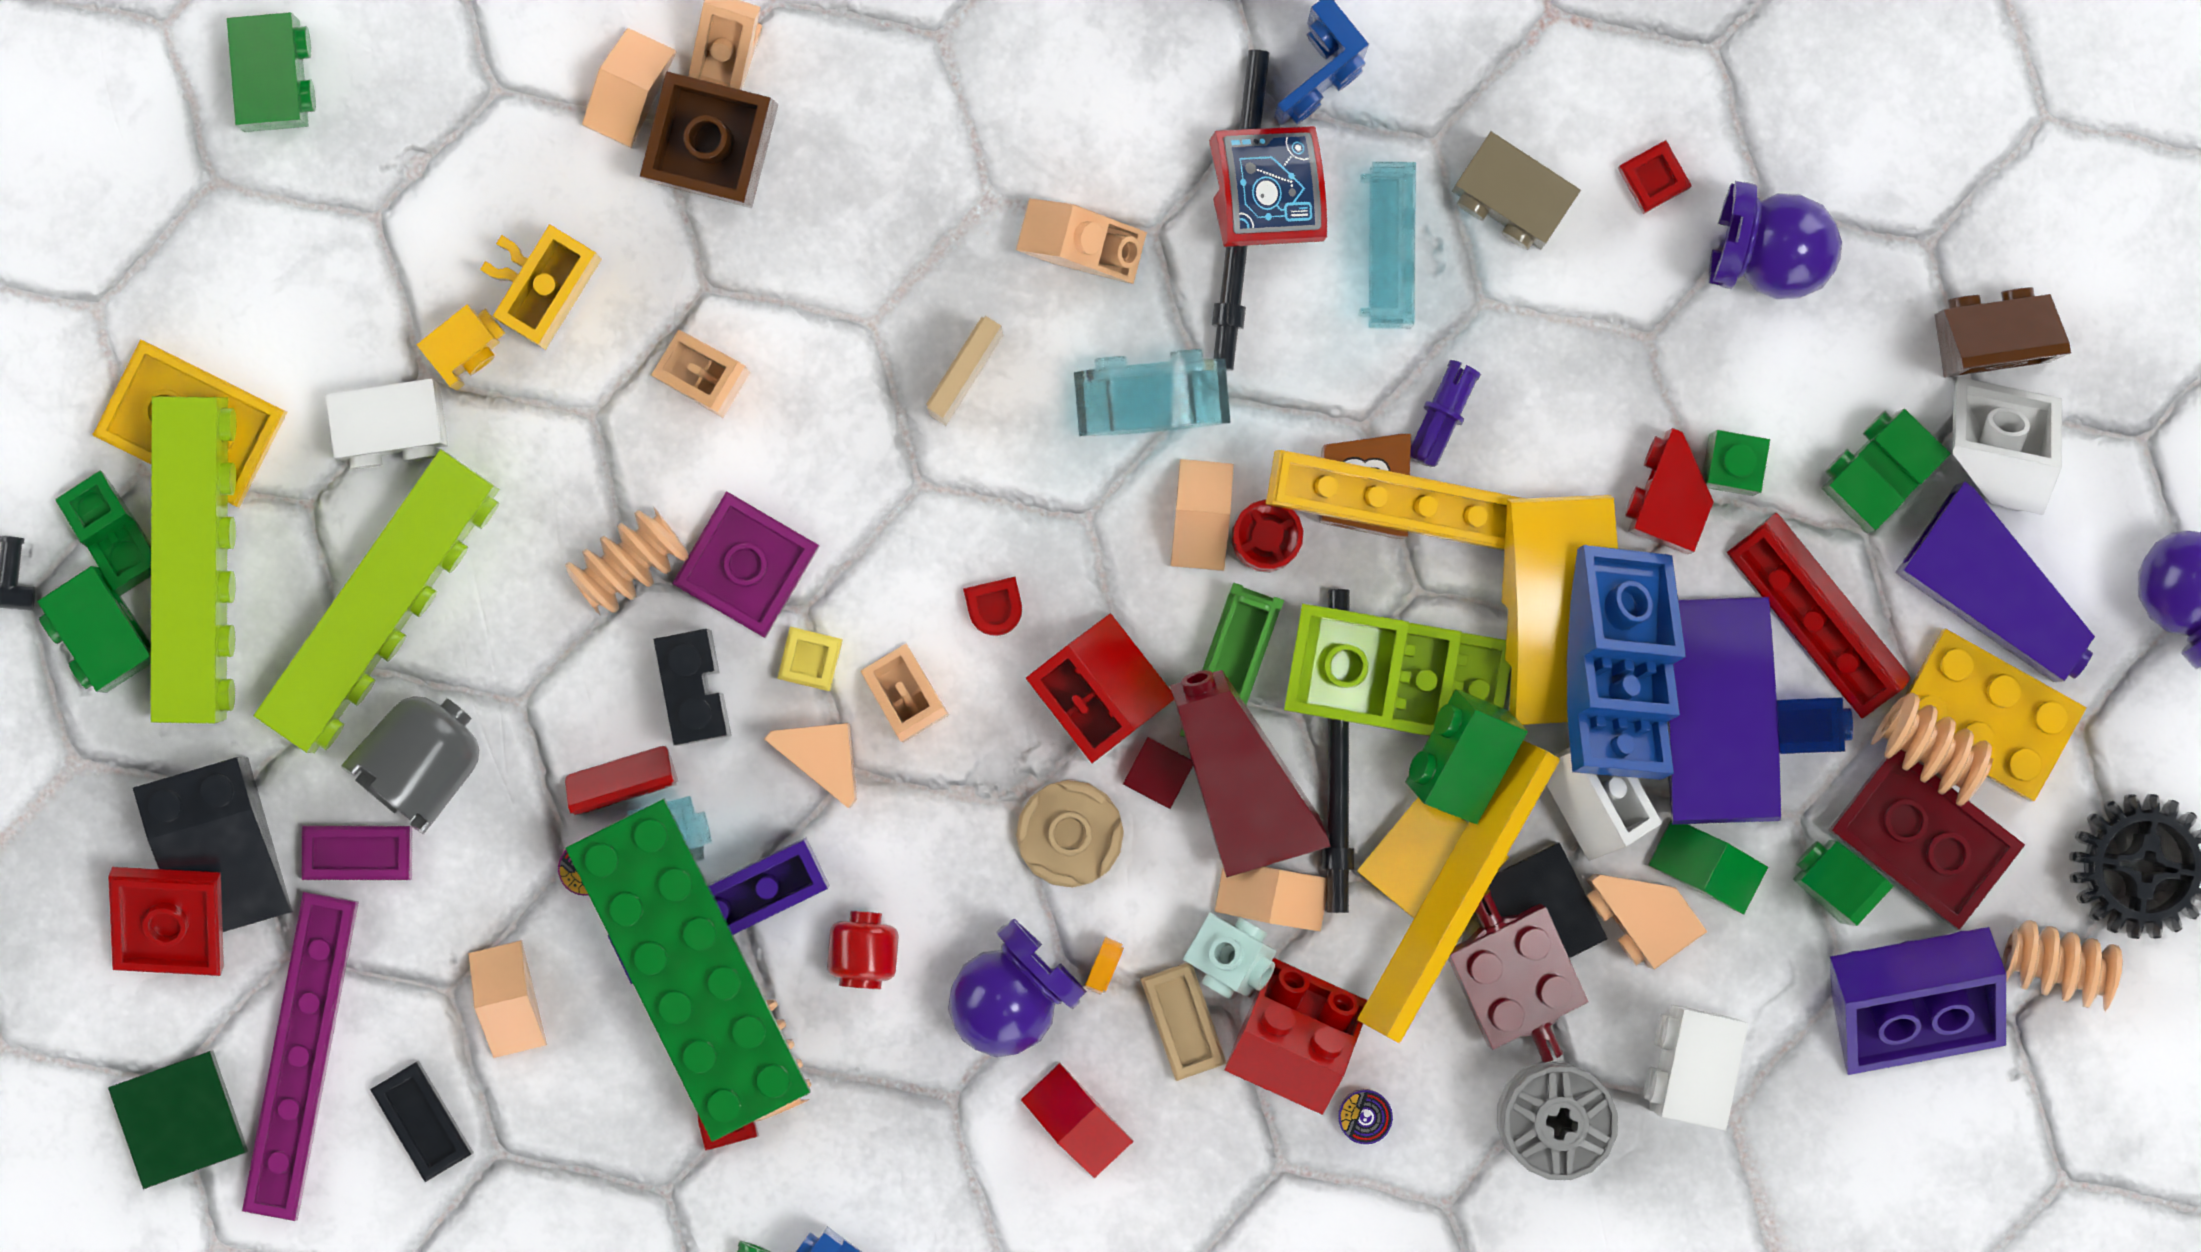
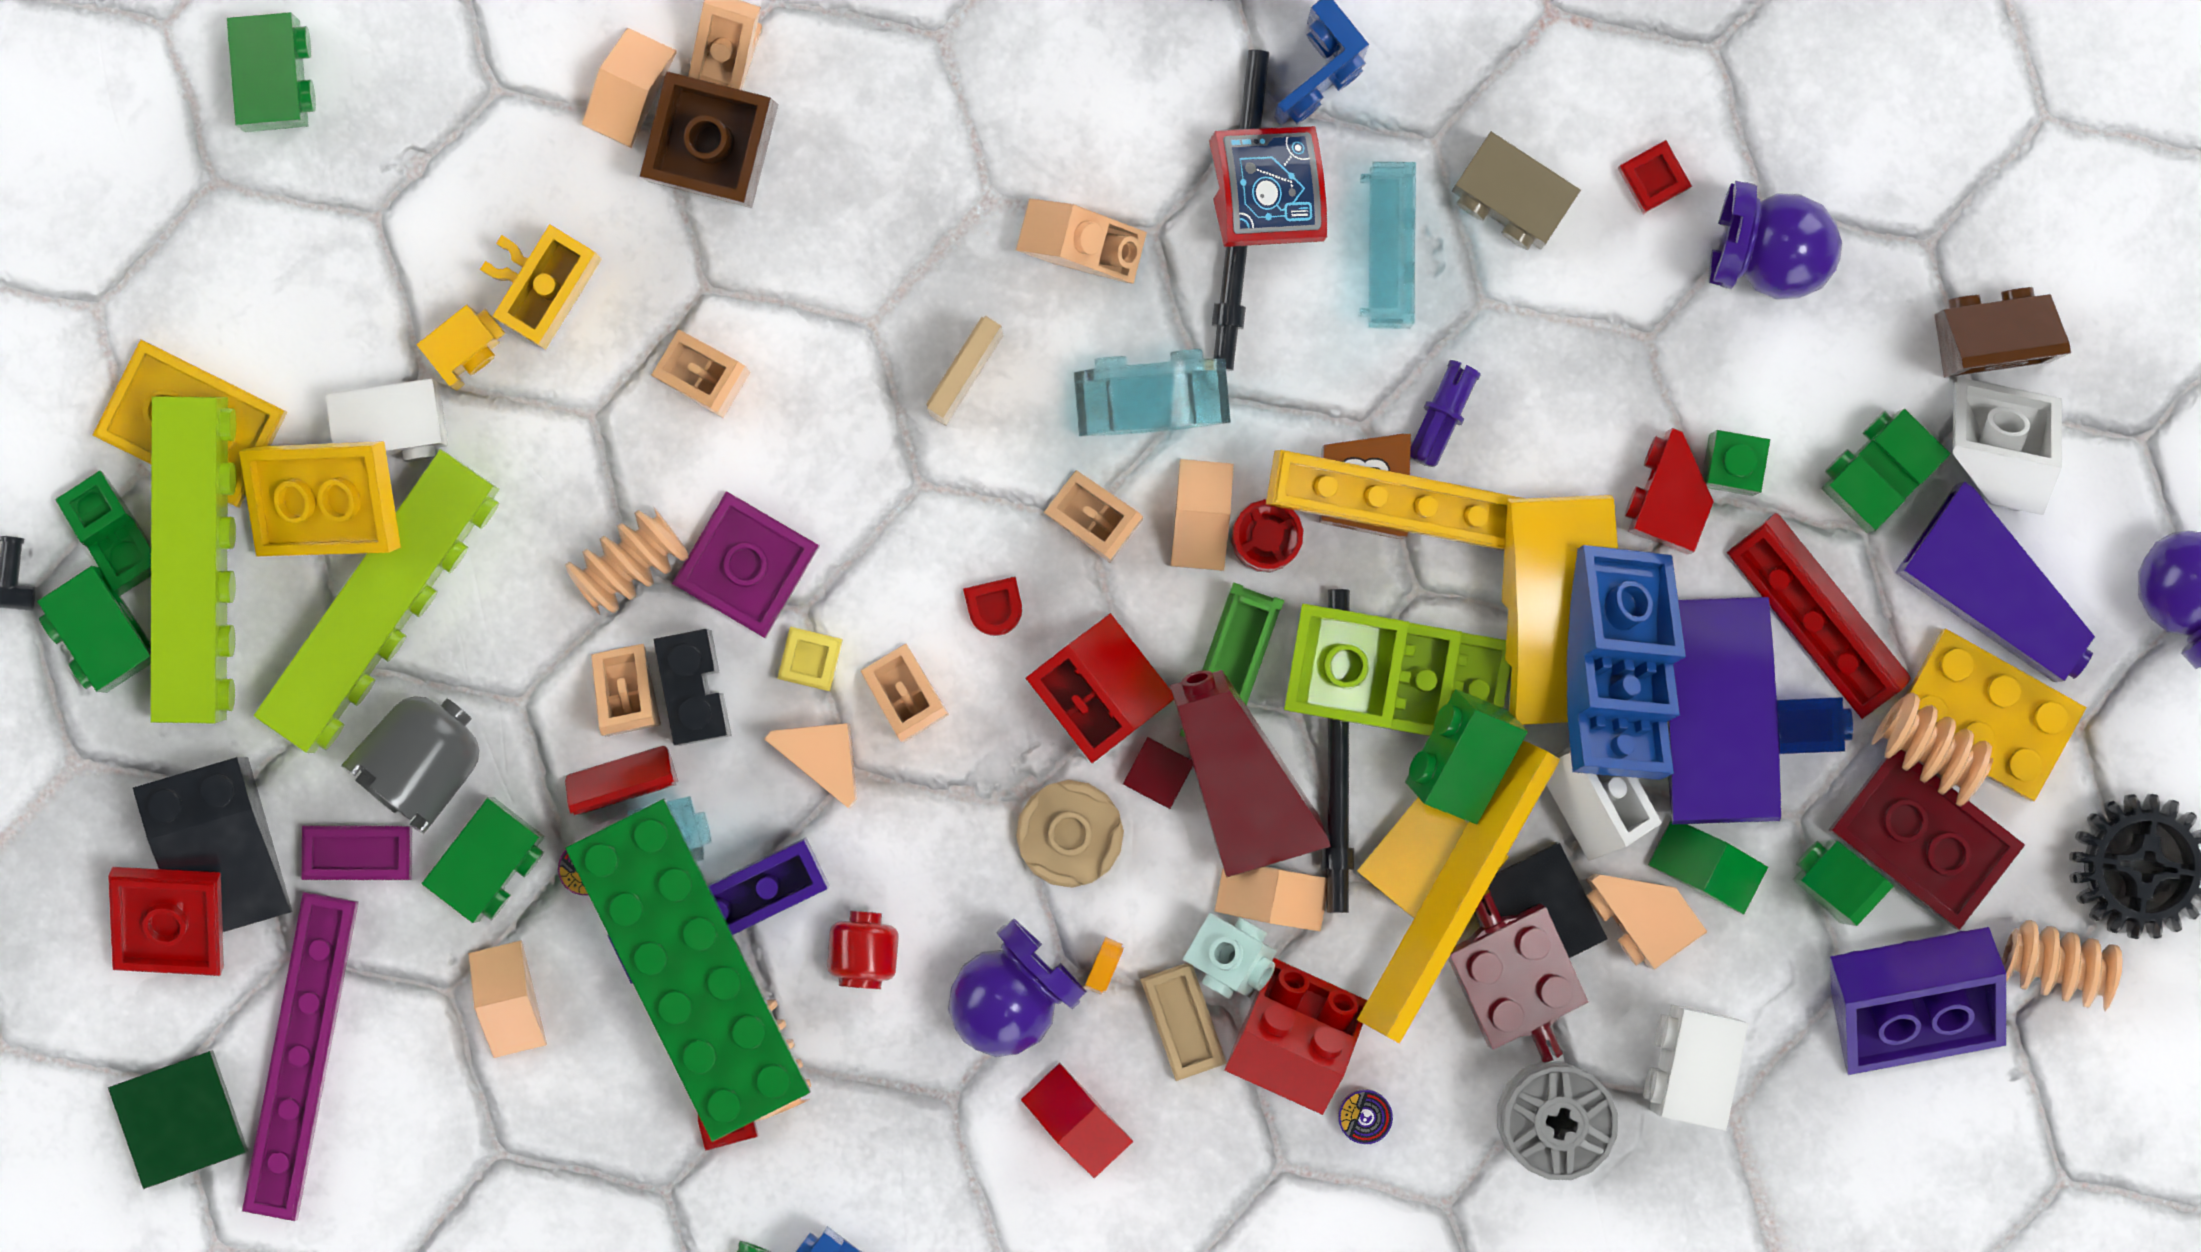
(320, 499): none -> yellow plate
(421, 1121): black tile -> none
(484, 860): none -> green brick
(624, 691): none -> light nougat slope
(1094, 515): none -> light nougat slope

